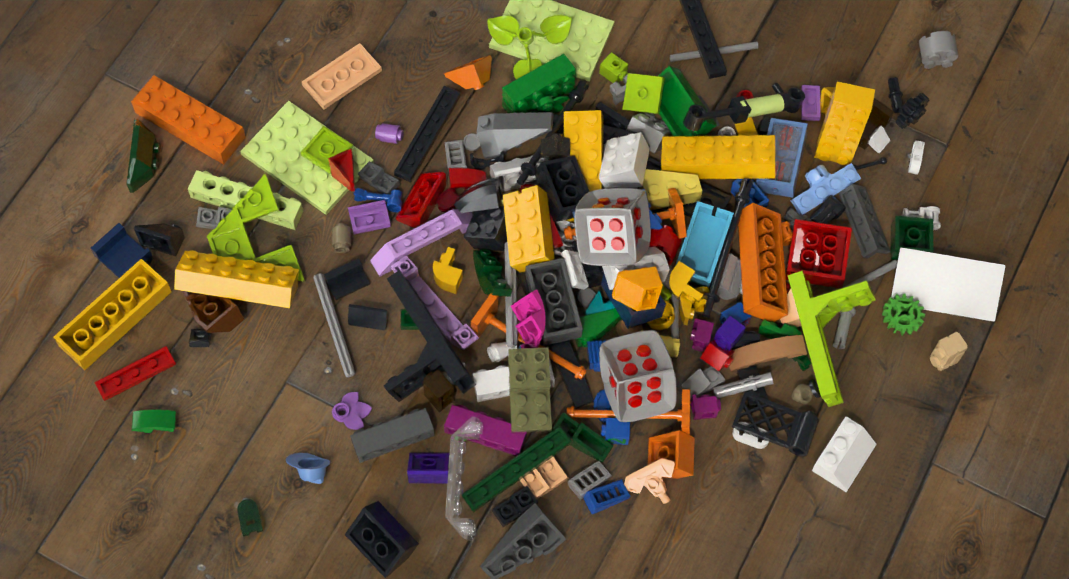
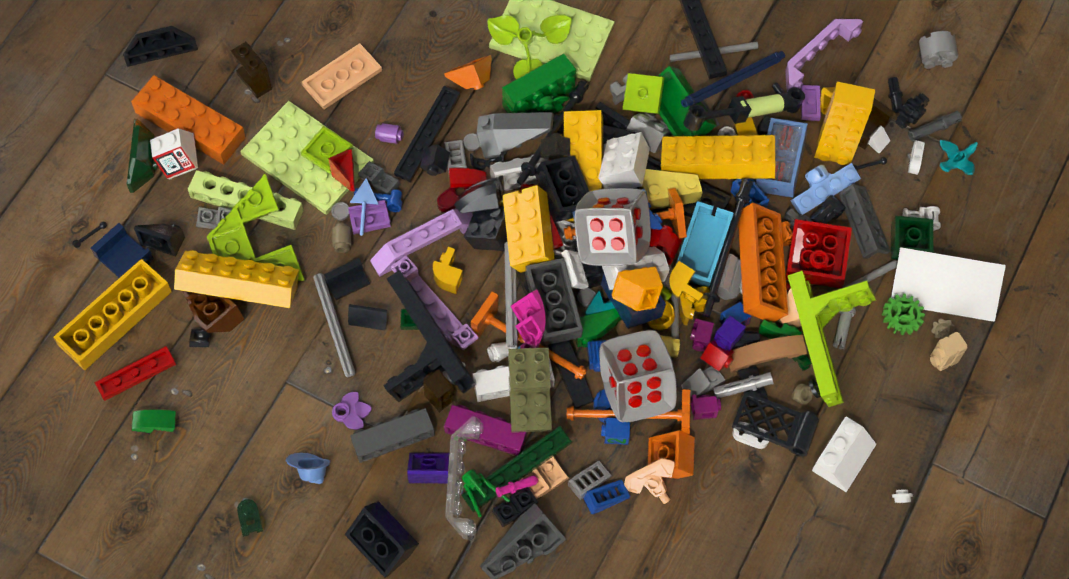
(77, 243): none -> black hinge
(158, 45): none -> black wedge
(174, 153): none -> white slope
(253, 70): none -> dark brown panel
(340, 211): none -> light grey piece
(364, 196): none -> light blue piece
(422, 199): red slope -> none
(435, 160): none -> black brick
(473, 481): none -> green plant
(489, 274): dark green slope -> none
(513, 487): none -> dark pink piece
(583, 437): dark green slope -> none
(613, 68): lime brick -> none
(732, 79): none -> dark blue piece
(819, 254): none -> red plate
(844, 27): none -> lavender slope
(902, 496): none -> white plate
(941, 123): none -> dark grey pin
(942, 328): none -> dark tan plant
(958, 158): none -> teal animal

